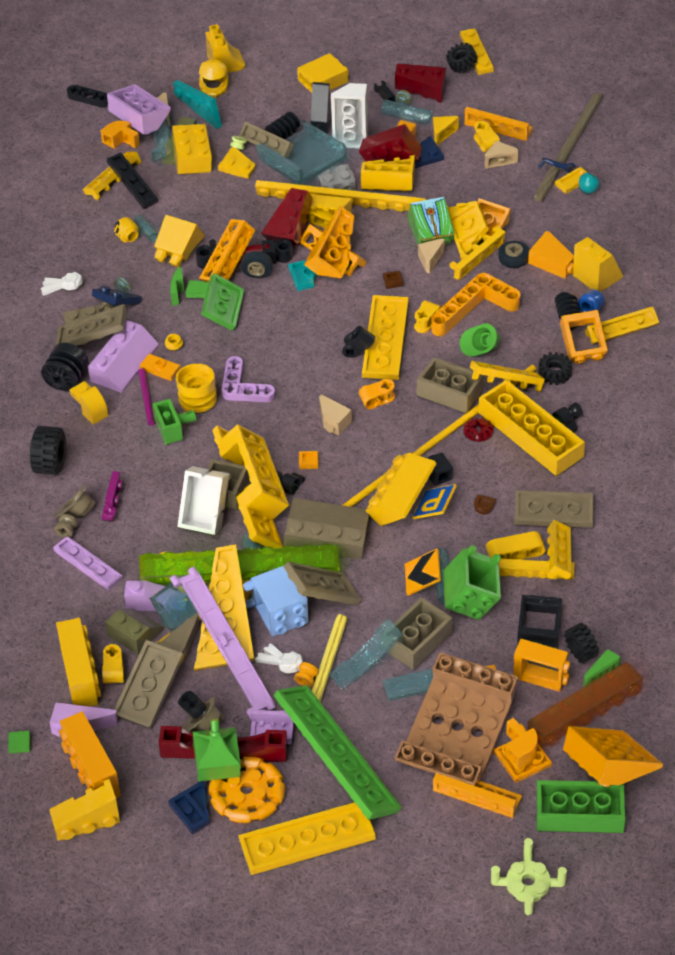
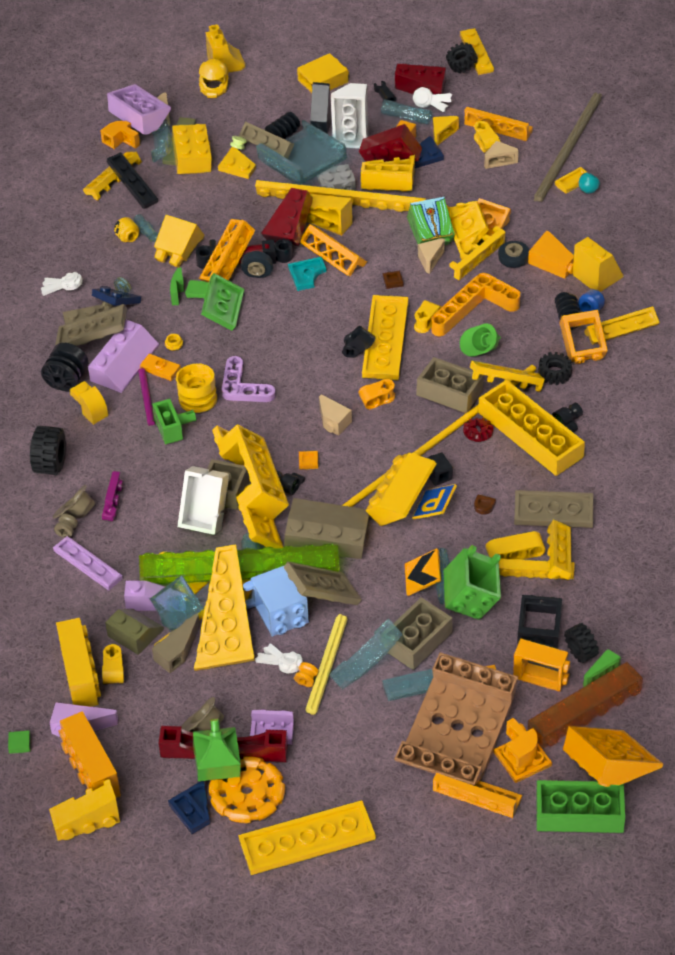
(79, 94): black beam -> none
(148, 684): dark tan plate -> none
(192, 704): black beam -> none
(199, 102): teal wing -> none
(225, 641): lavender piece -> none
(331, 250): light orange wedge -> none
(337, 752): bright green plate -> none
(403, 97): clear light blue tile -> none
(423, 98): none -> white piece
(528, 869): yellowish green plate -> none
(556, 164): dark blue piece -> none

